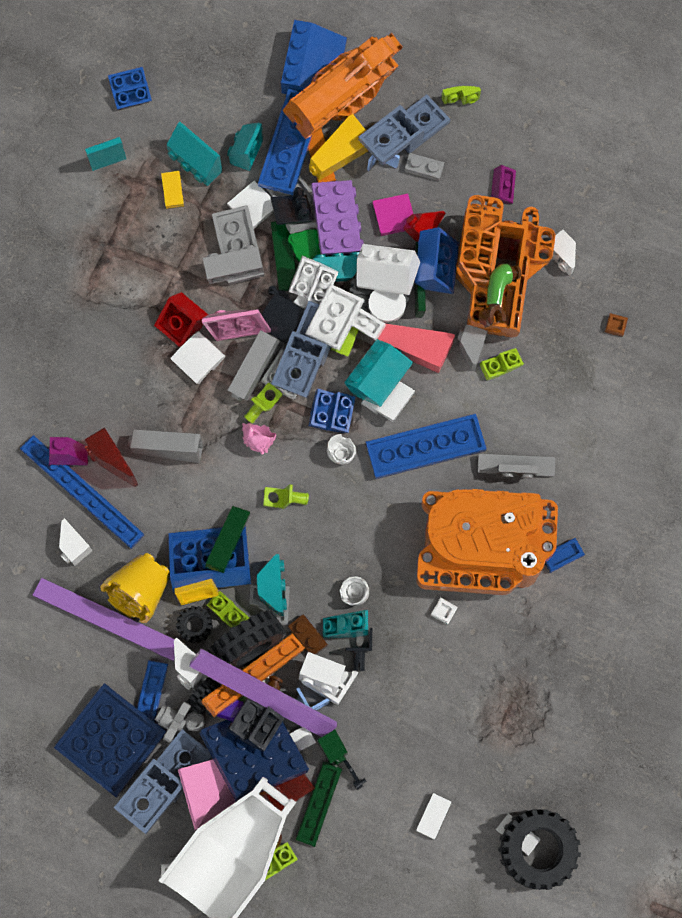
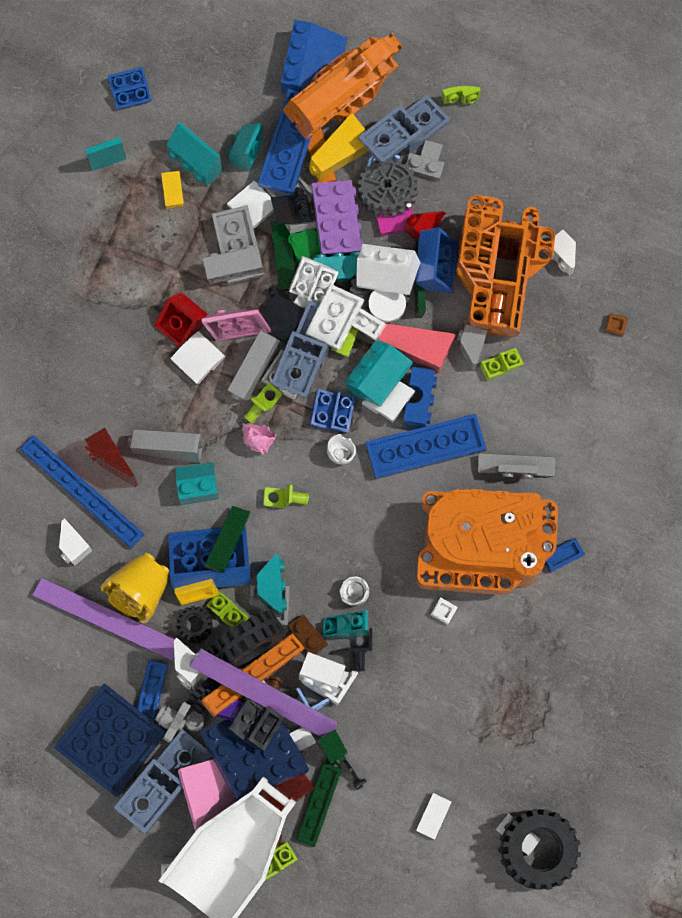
(67, 452): magenta slope -> none
(196, 483): none -> teal slope
(388, 188): none -> dark grey piece
(422, 382): none -> blue arch
(432, 150): none -> light grey tile
(498, 280): piece -> none
(503, 184): magenta slope -> none

